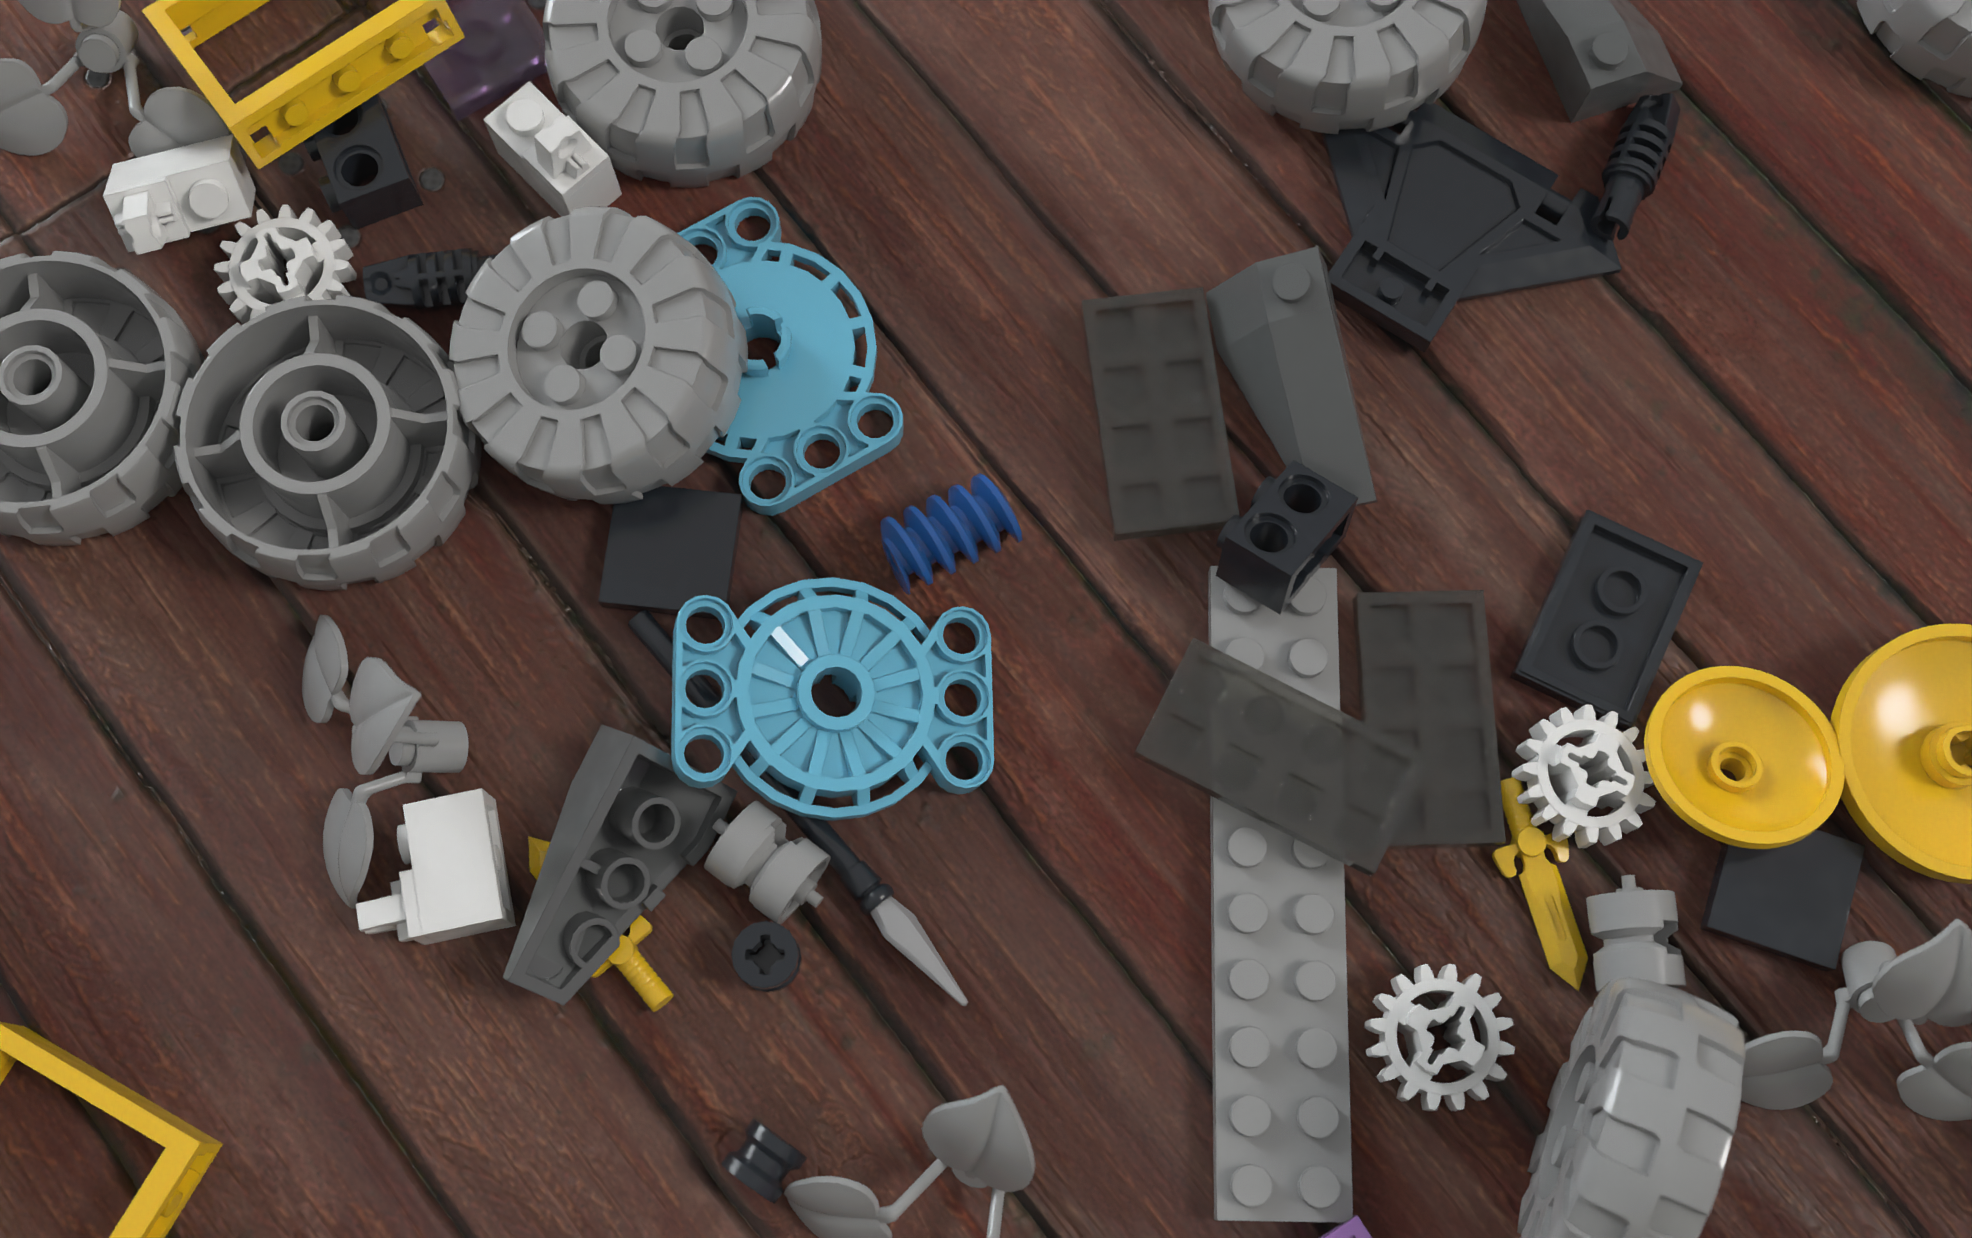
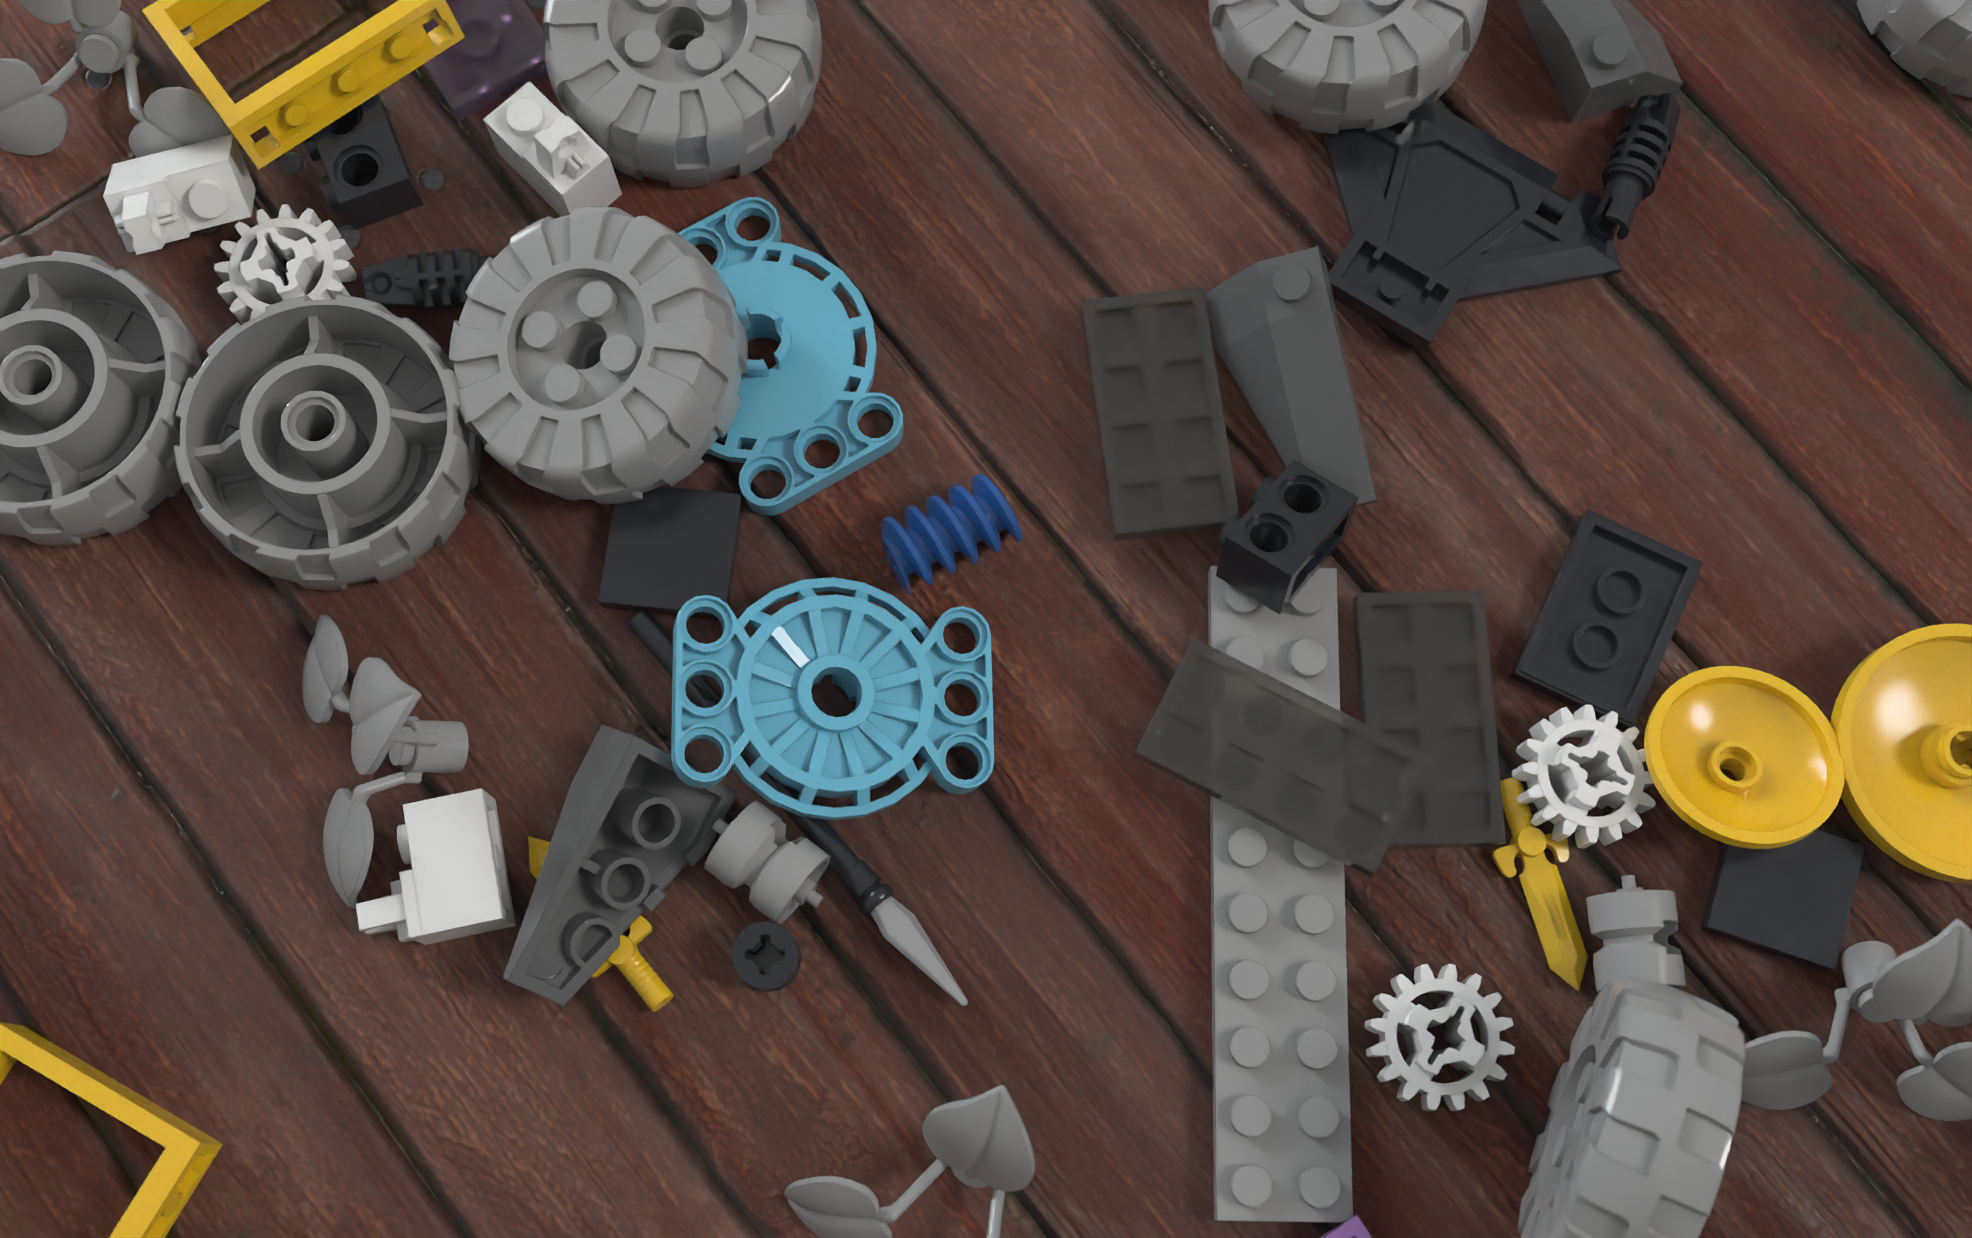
(763, 1161): black wheel -> none

